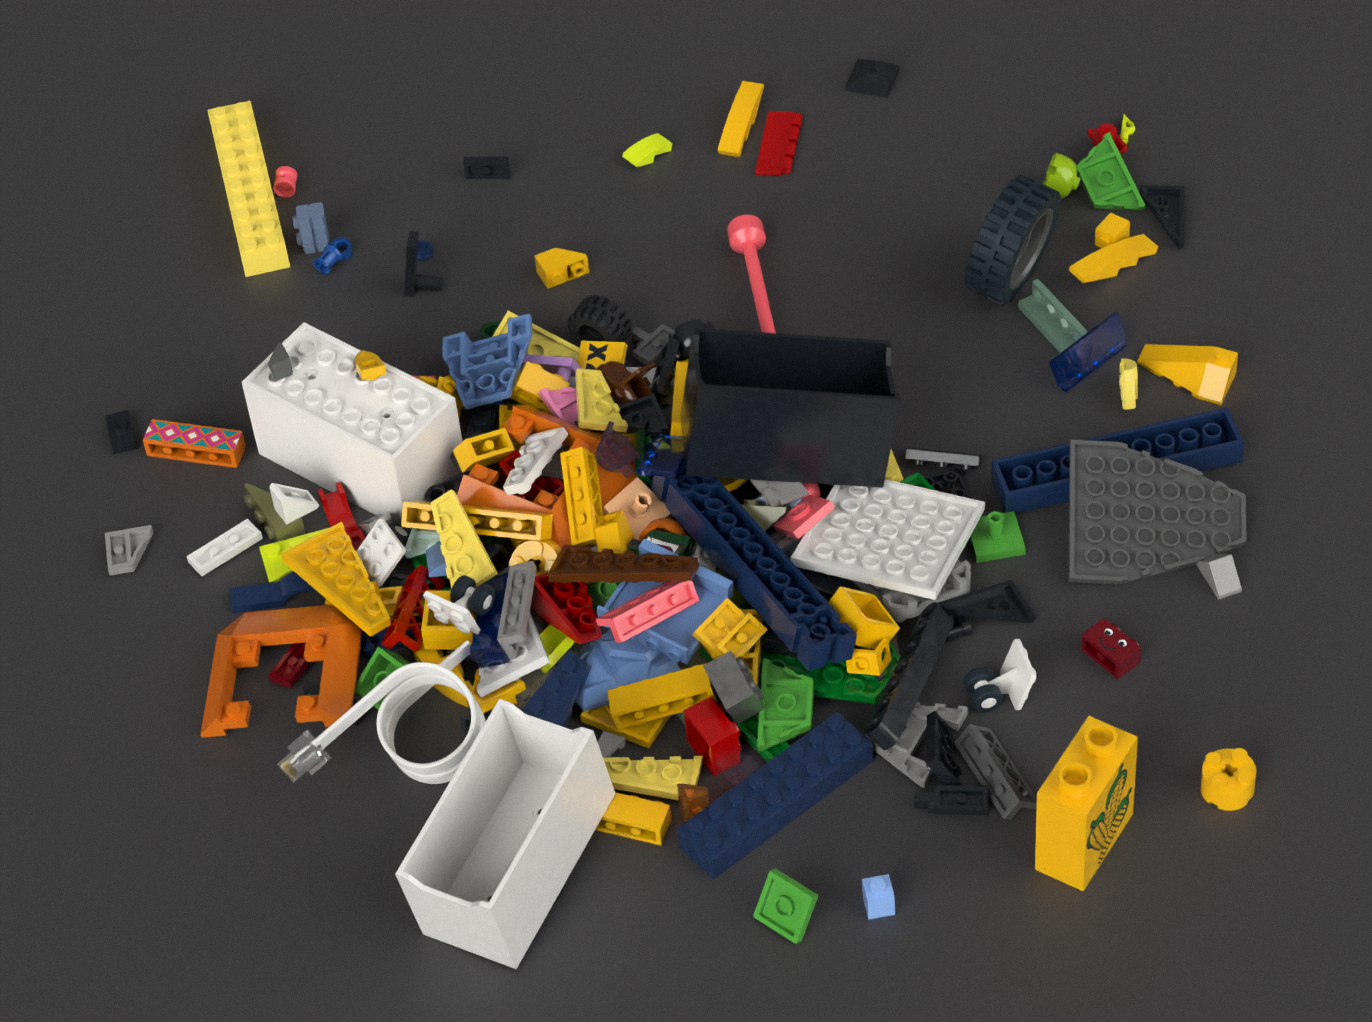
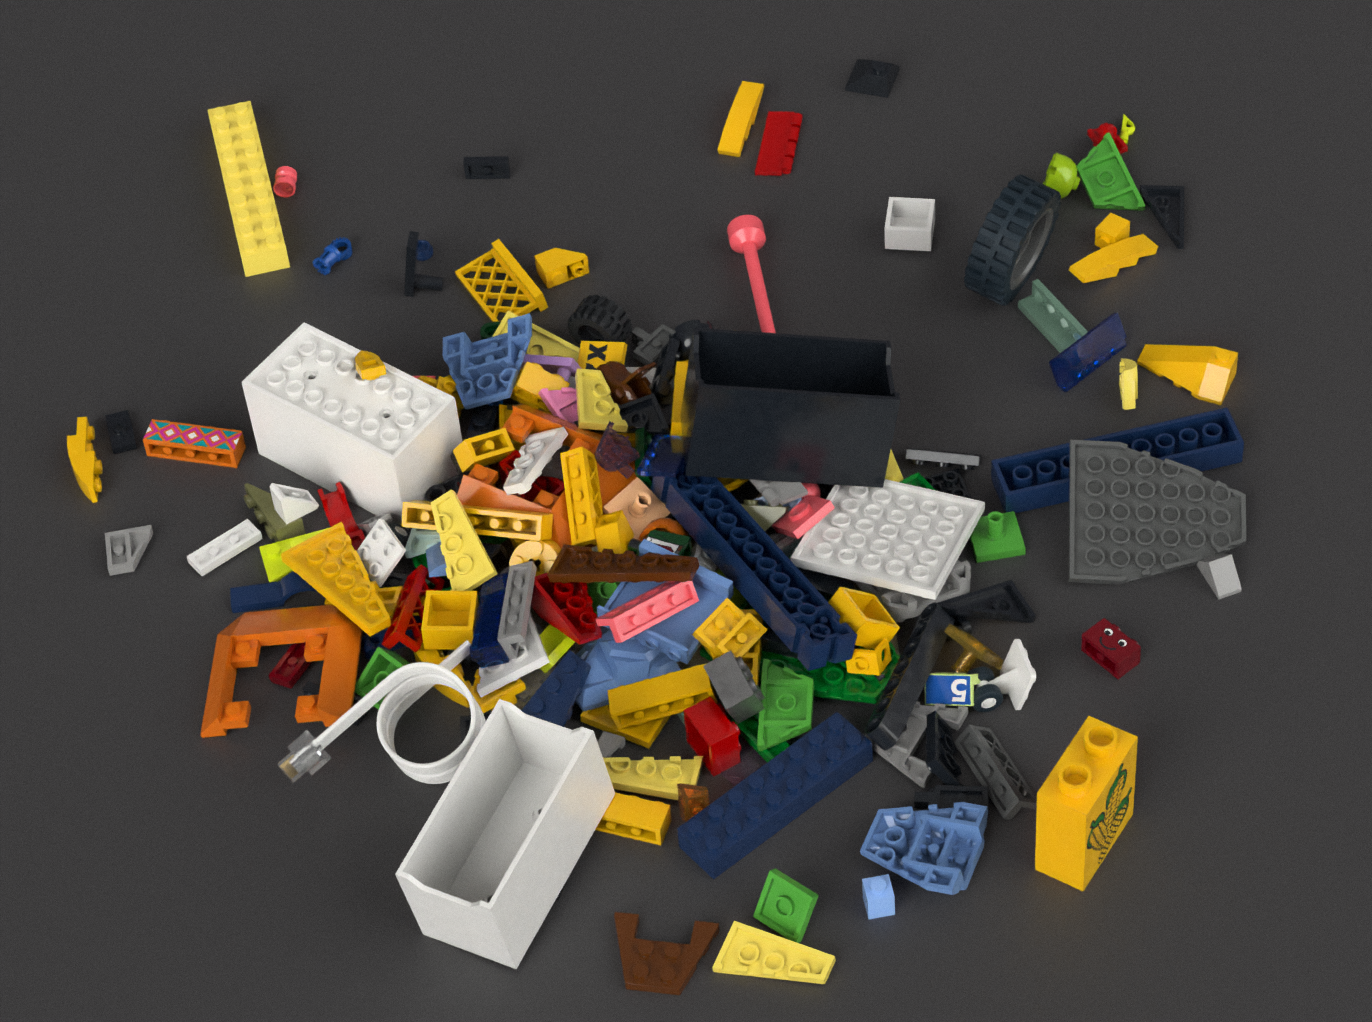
(84, 459): none -> yellow slope
(280, 363): dark grey slope -> none
(312, 227): sand blue brick -> none
(463, 597): plate -> none
(513, 271): none -> yellow fence
(644, 151): neon yellow slope -> none
(660, 964): none -> reddish brown wing
(766, 955): none -> light yellow wing
(909, 223): none -> white piece
(929, 846): none -> medium blue wedge
(950, 688): none -> blue panel
(972, 650): none -> clear yellow tile
(1228, 778): yellow brick -> none

